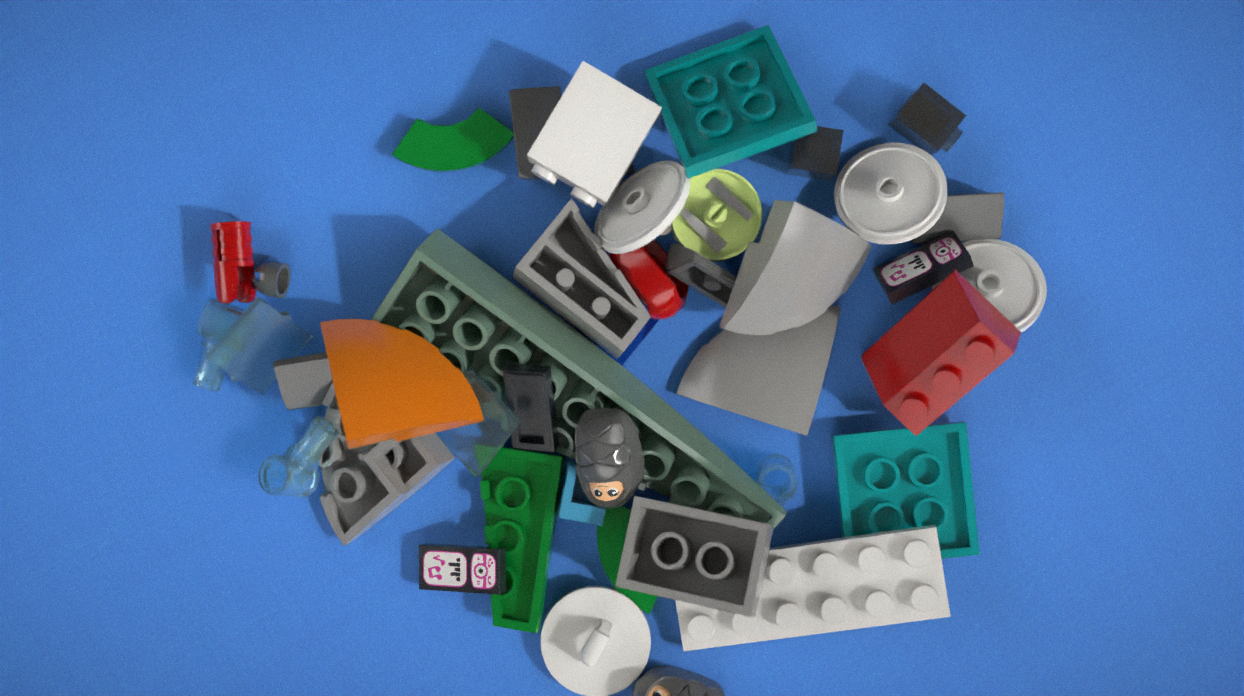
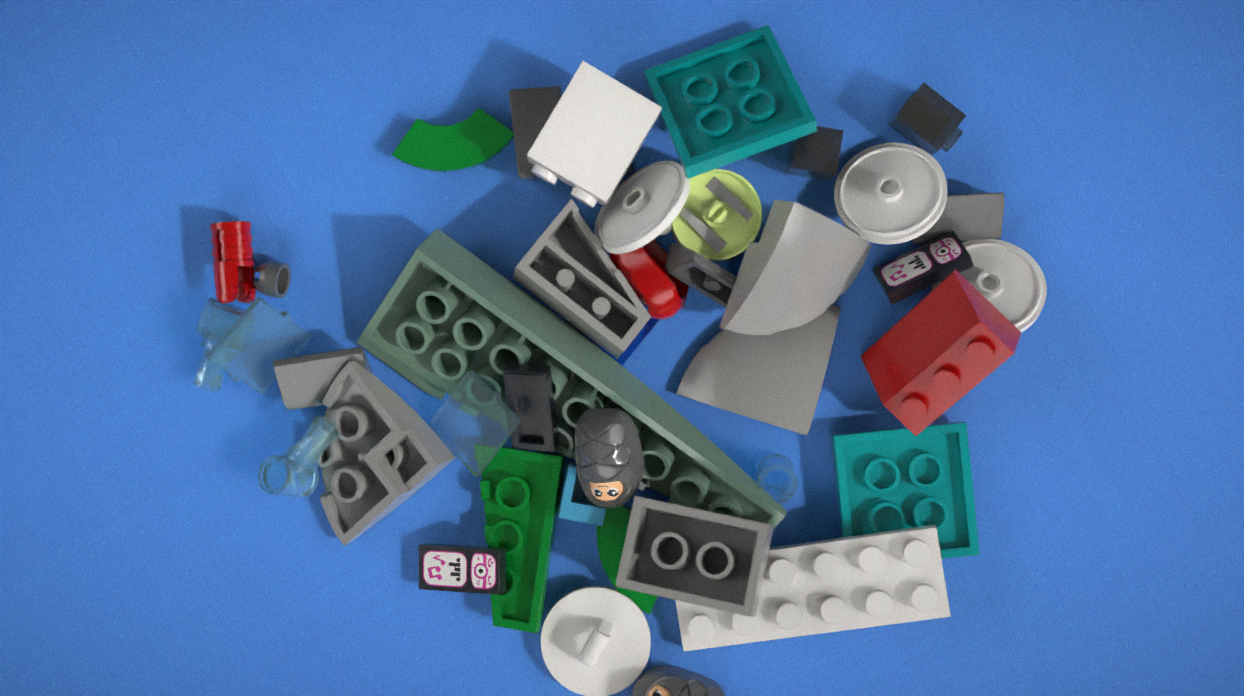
(394, 383): orange brick -> none

